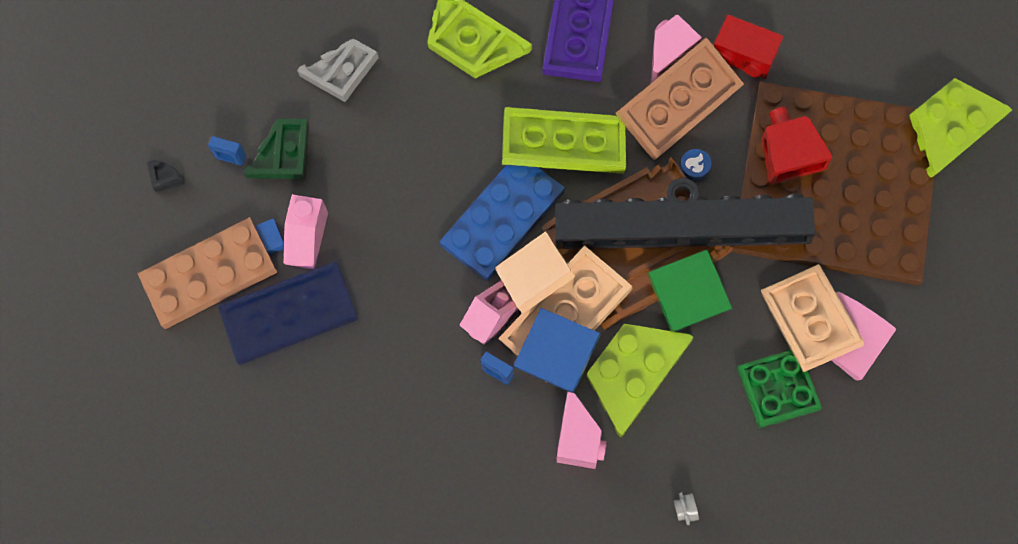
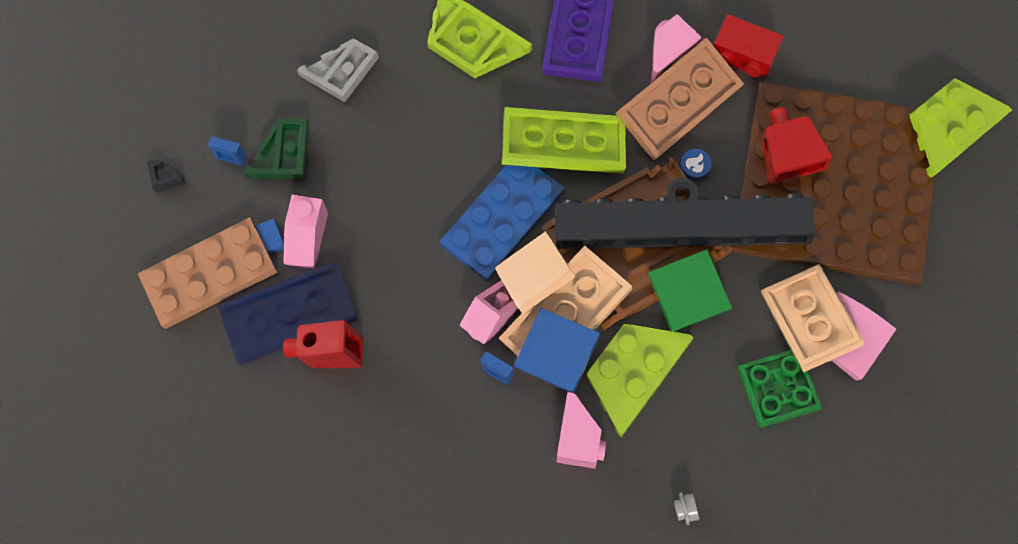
(326, 345): none -> red torso

